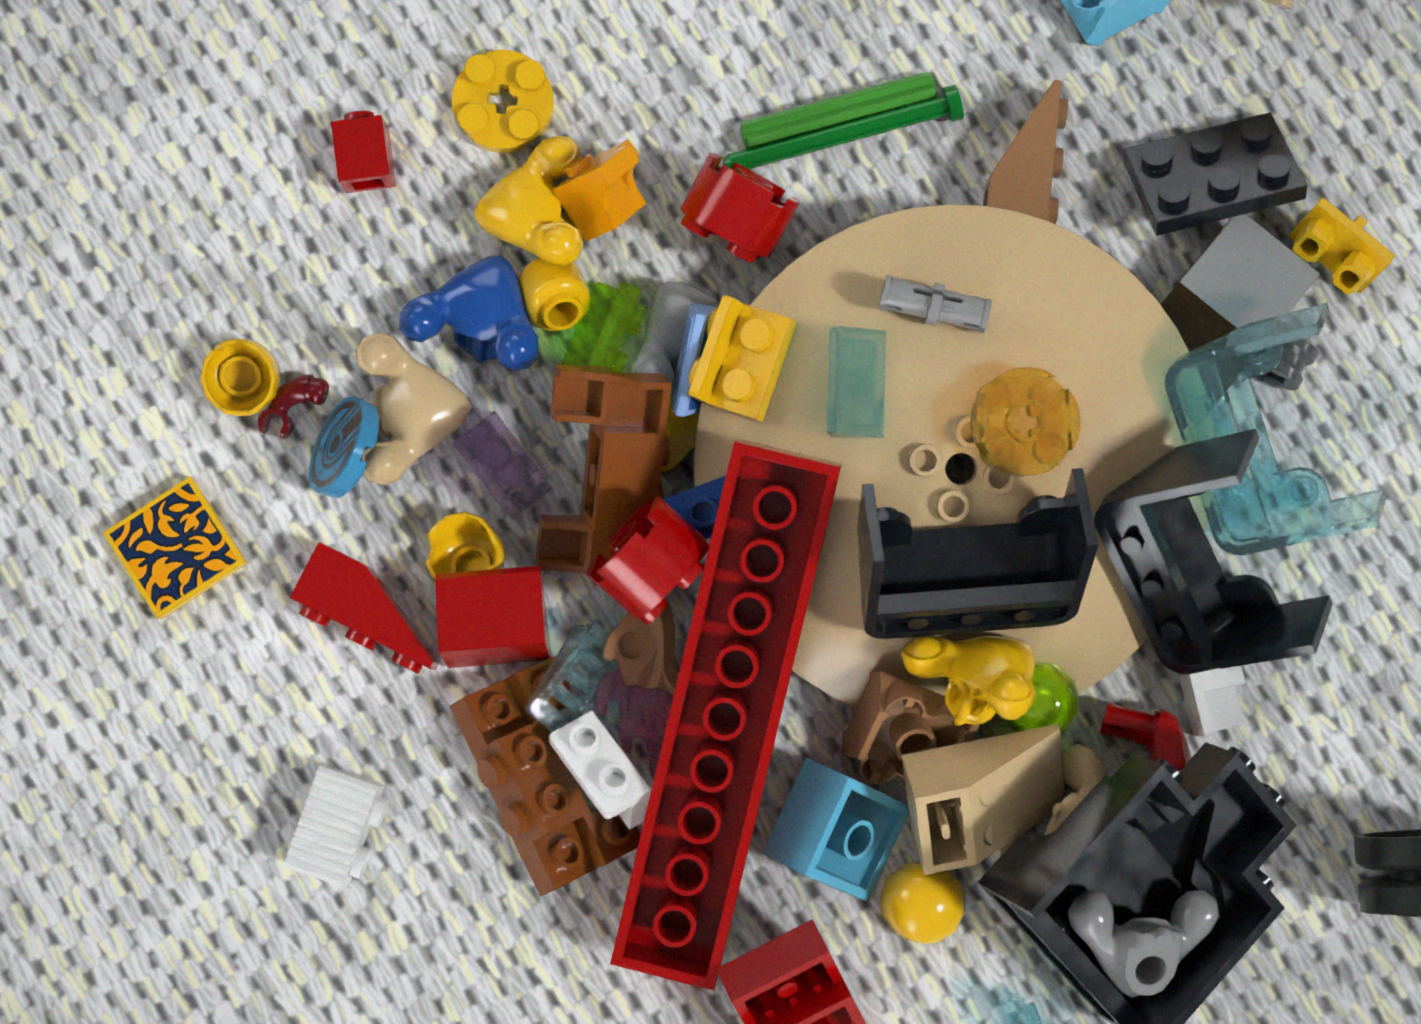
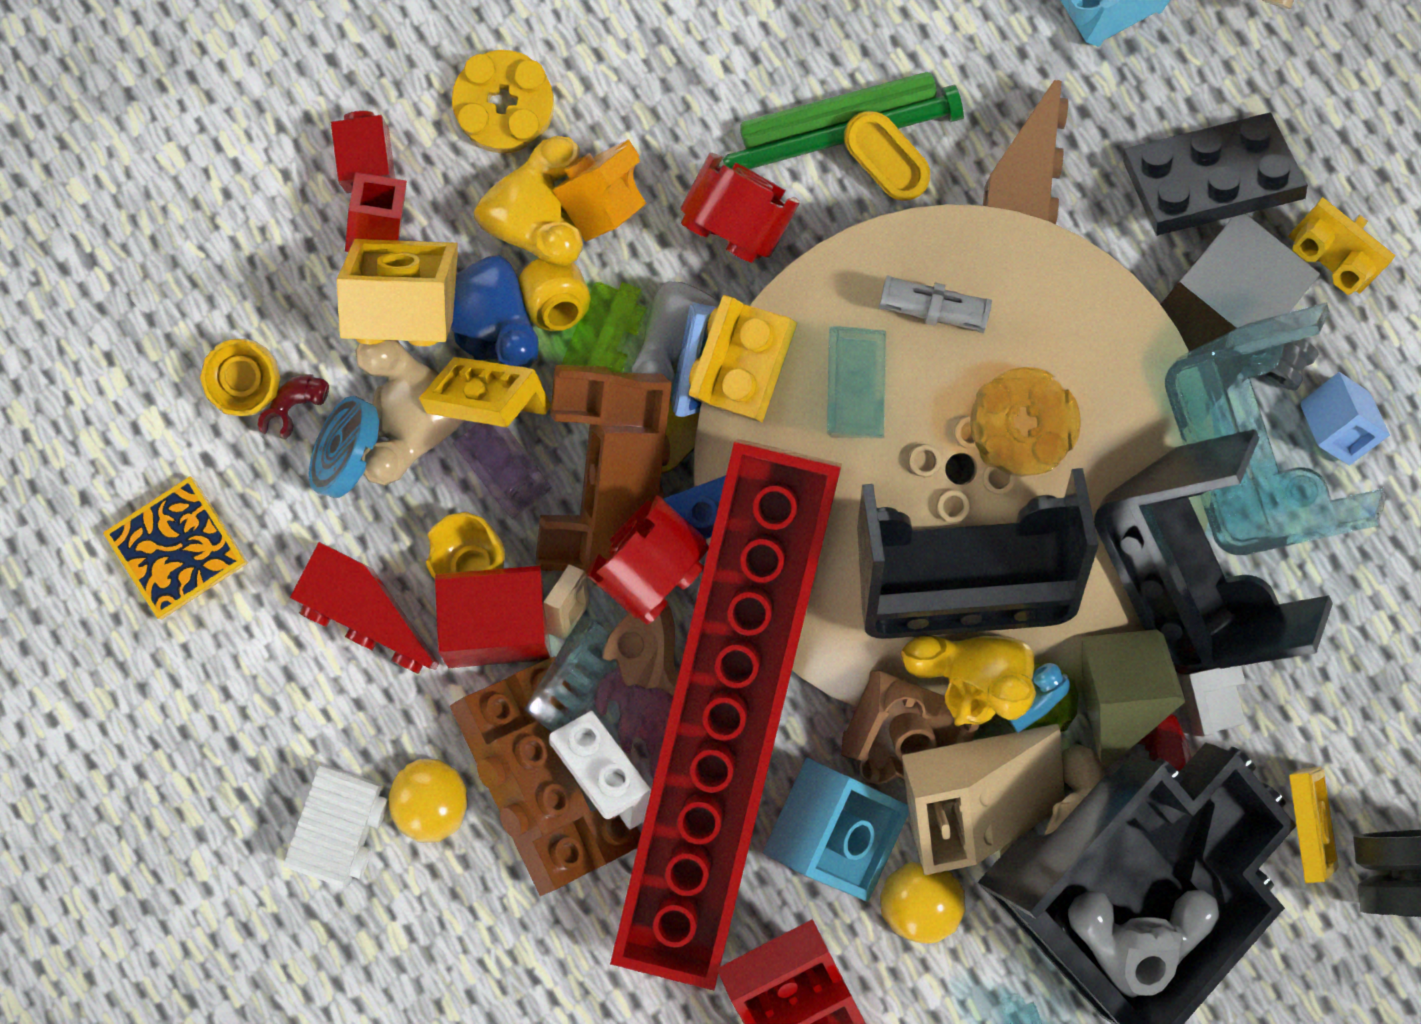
(375, 208): none -> red brick
(397, 291): none -> yellow slope
(428, 800): none -> yellow hair
(484, 392): none -> yellow bracket
(566, 602): none -> tan tile
(887, 155): none -> yellow tile
(1050, 690): none -> dark azure arm
(1127, 688): none -> olive slope
(1314, 824): none -> yellow tile
(1344, 418): none -> light blue panel

